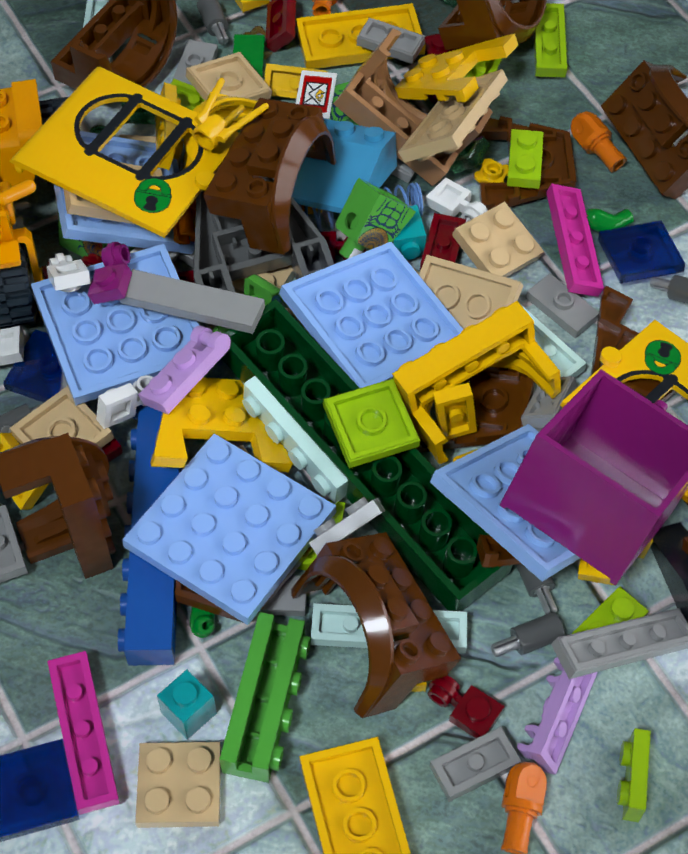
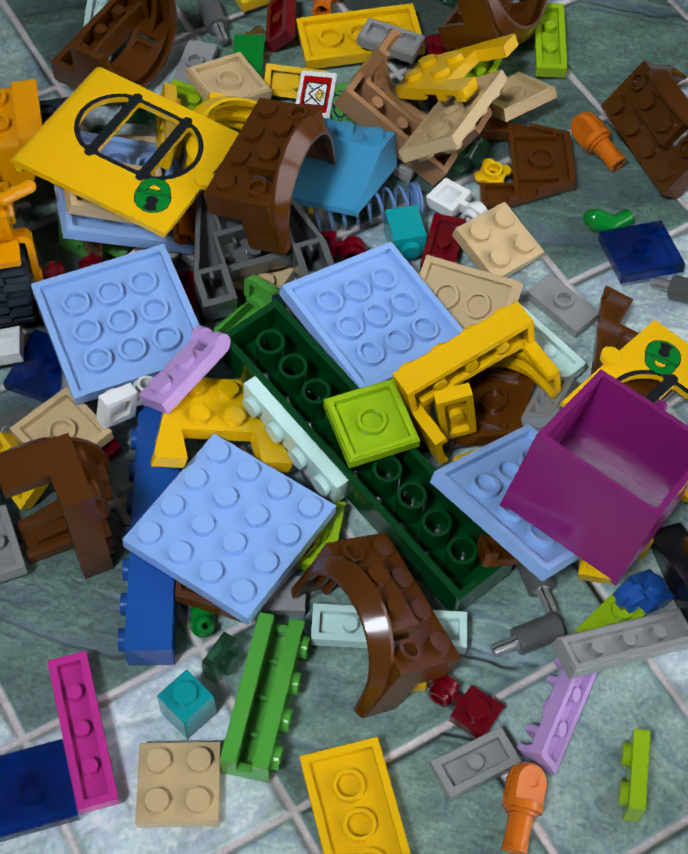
(66, 273): white plate -> none
(113, 280): magenta plate -> none
(194, 301): light grey tile -> none
(214, 128): yellow plant -> none
(221, 658): none -> clear green plate
(359, 514): light grey plate -> none
(371, 218): bright green torso -> none
(521, 95): none -> tan plate
(525, 159): lime plate -> none
(574, 240): dark pink plate -> none
(643, 591): none -> blue plate

